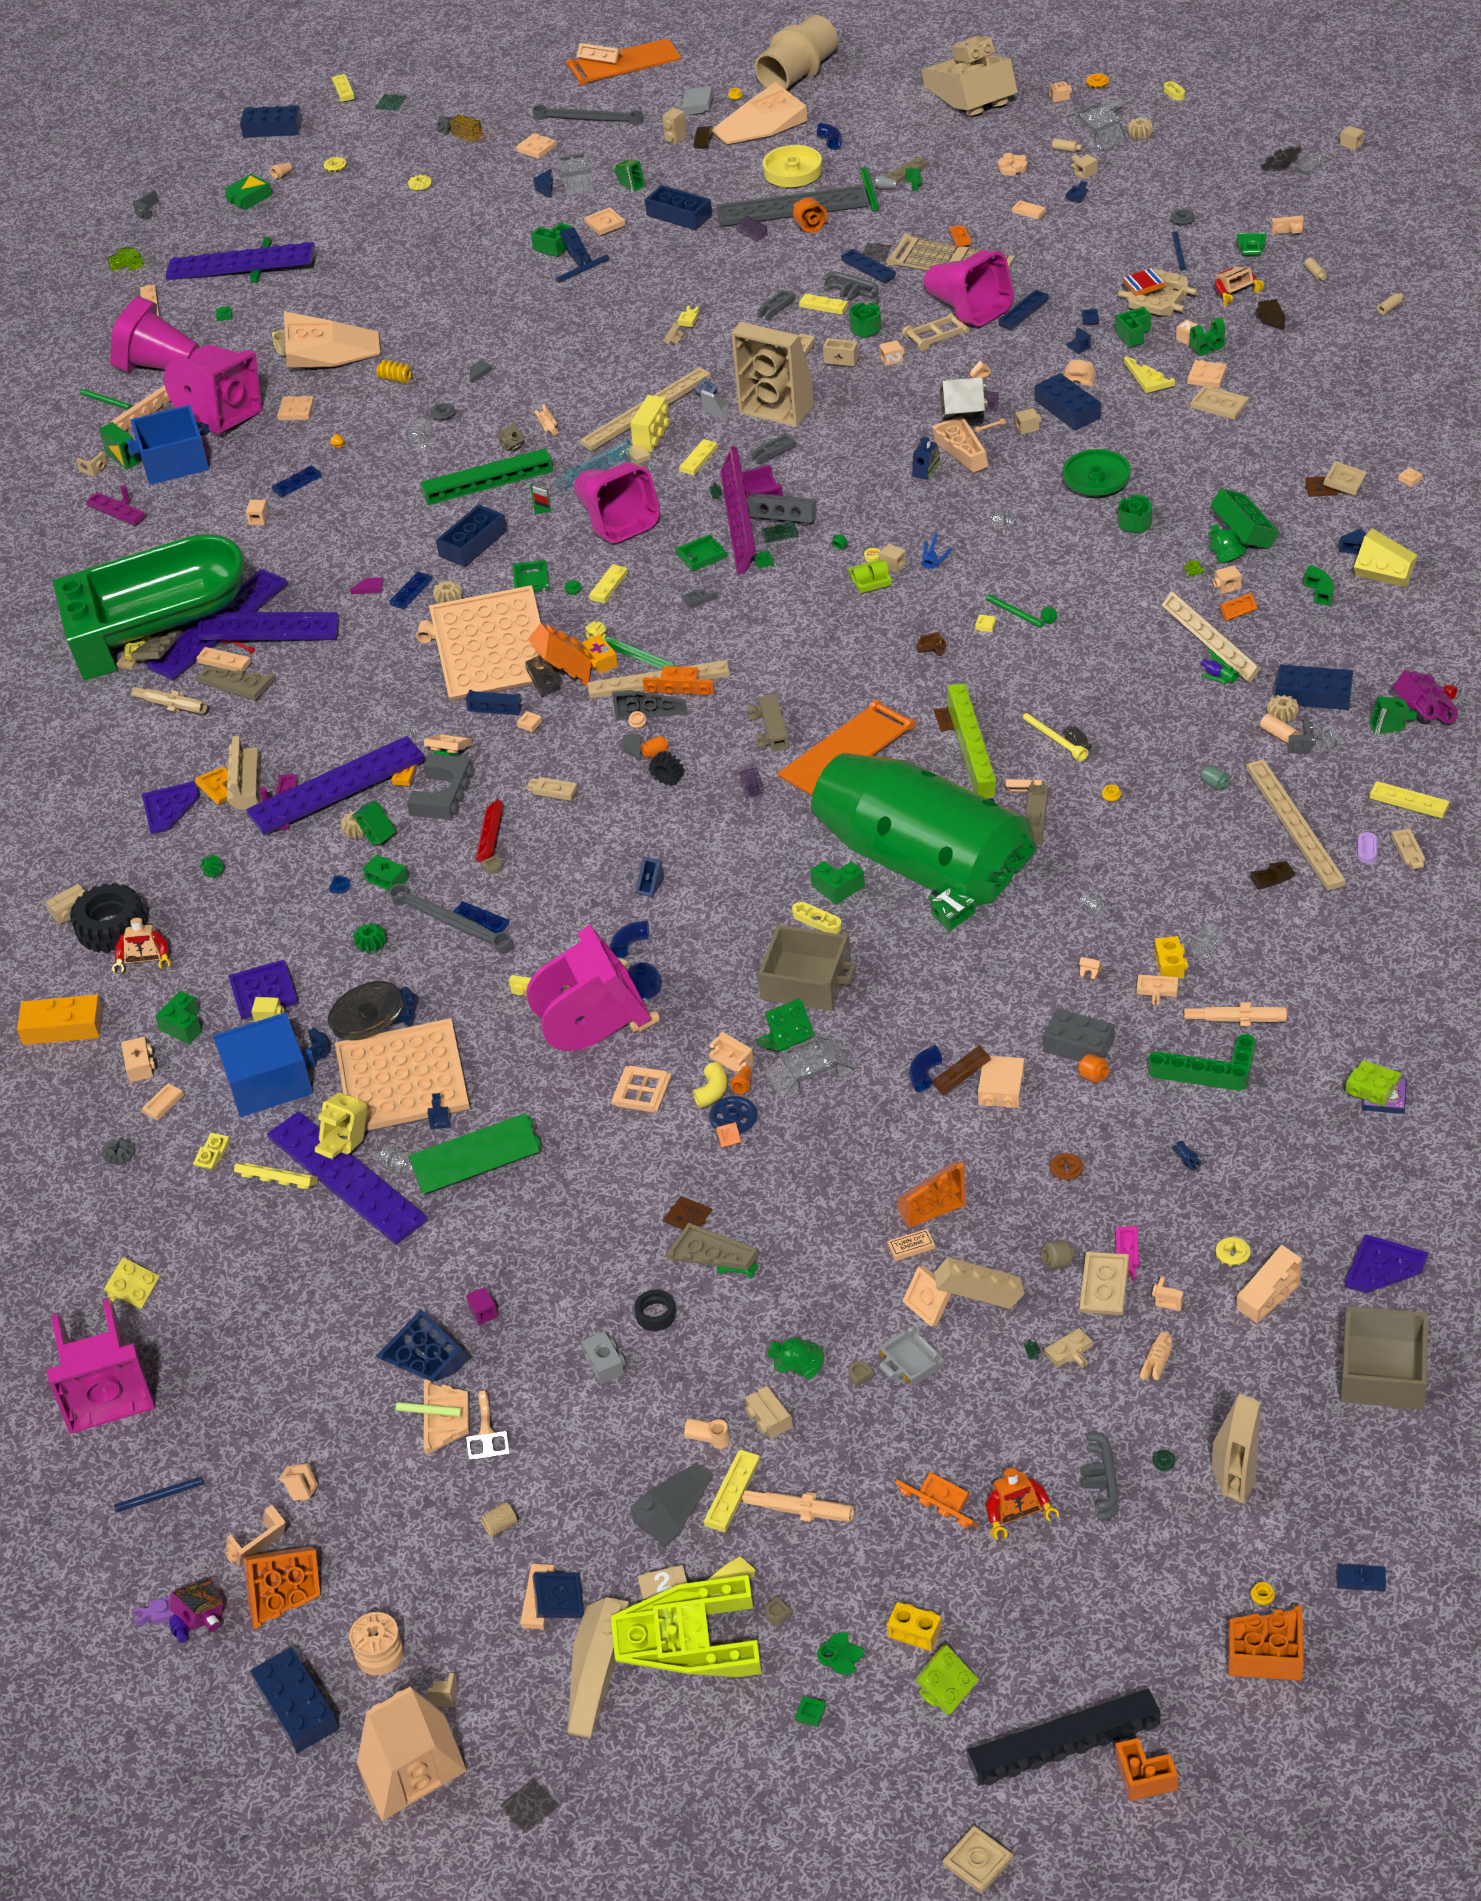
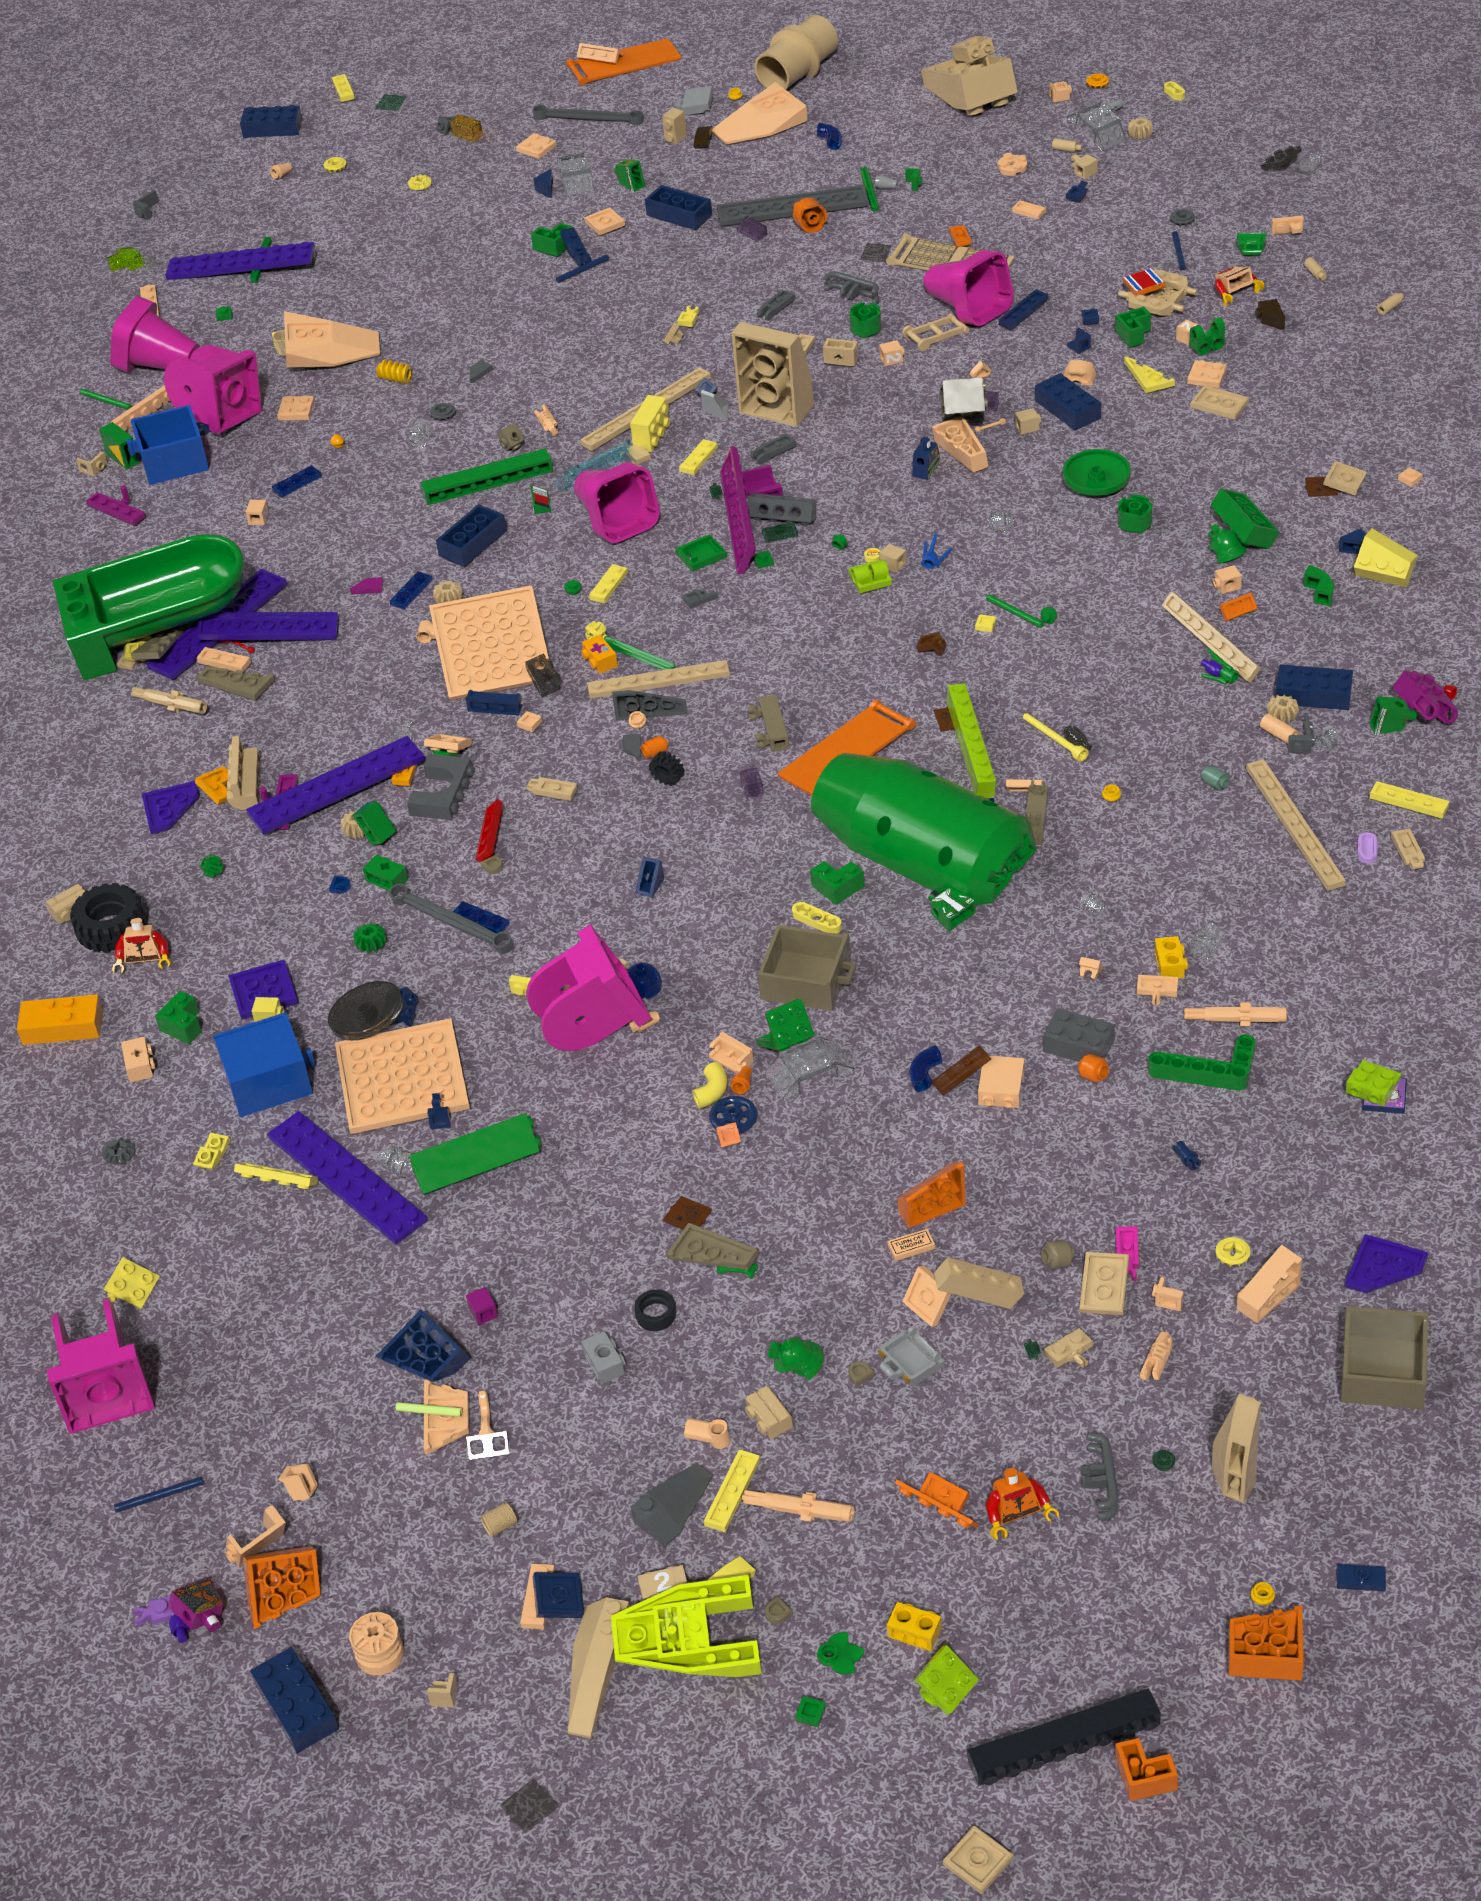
(162, 1101): light nougat tile -> none
(248, 191): green brick -> none
(320, 1044): dark blue bracket -> none
(341, 1117): light yellow piece -> none
(406, 1752): light nougat wedge -> none
(537, 579): green container -> none
(561, 651): orange wedge -> none
(627, 935): clear blue cylinder -> none
(641, 1089): light nougat piece -> none
(680, 681): orange bracket -> none
(792, 166): light yellow piece -> none
(823, 304): light yellow plate -> none
(868, 265): dark blue plate -> none
(899, 173): dark tan plate -> none
(1073, 1162): dark orange gear -> none
(1193, 568): clear neon green plate -> none
(1275, 874): dark brown slope -> none
(1351, 137): tan brick -> none

